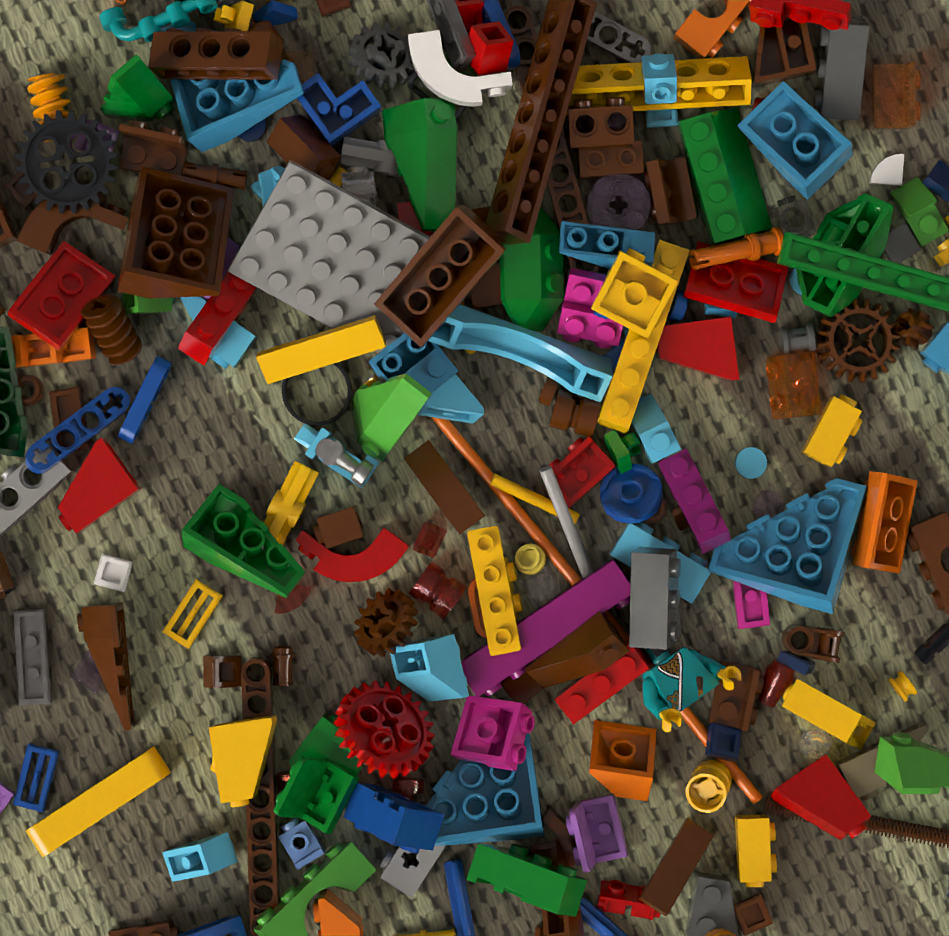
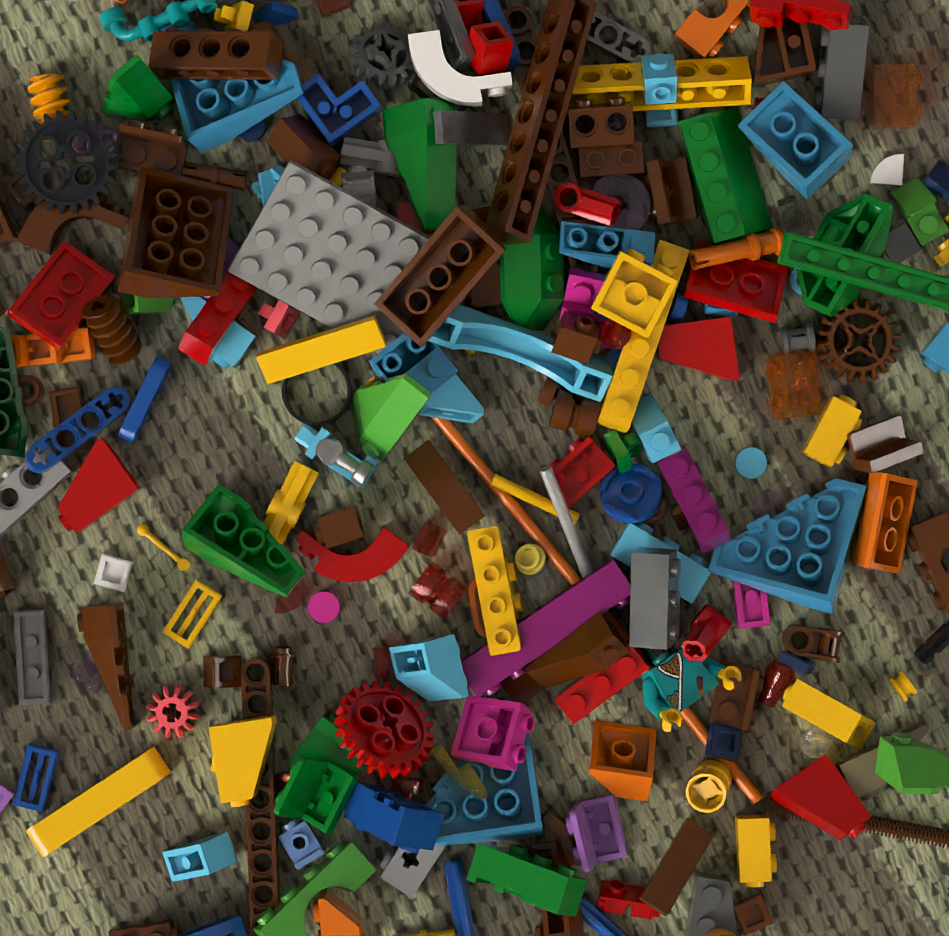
(181, 705): none -> coral gear
(182, 563): none -> yellow hinge
(280, 318): none -> coral tile
(324, 607): none -> dark pink tile
(380, 662): none -> clear red tile
(384, 624): reddish brown gear -> none
(464, 777): none -> clear yellow slope
(471, 128): none -> flat silver tile
(577, 337): none -> reddish brown brick
(588, 204): none -> red piece
(615, 335): none -> clear red plate
(705, 633): none -> red piece
(881, 445): none -> panel
(913, 328): reddish brown gear -> none

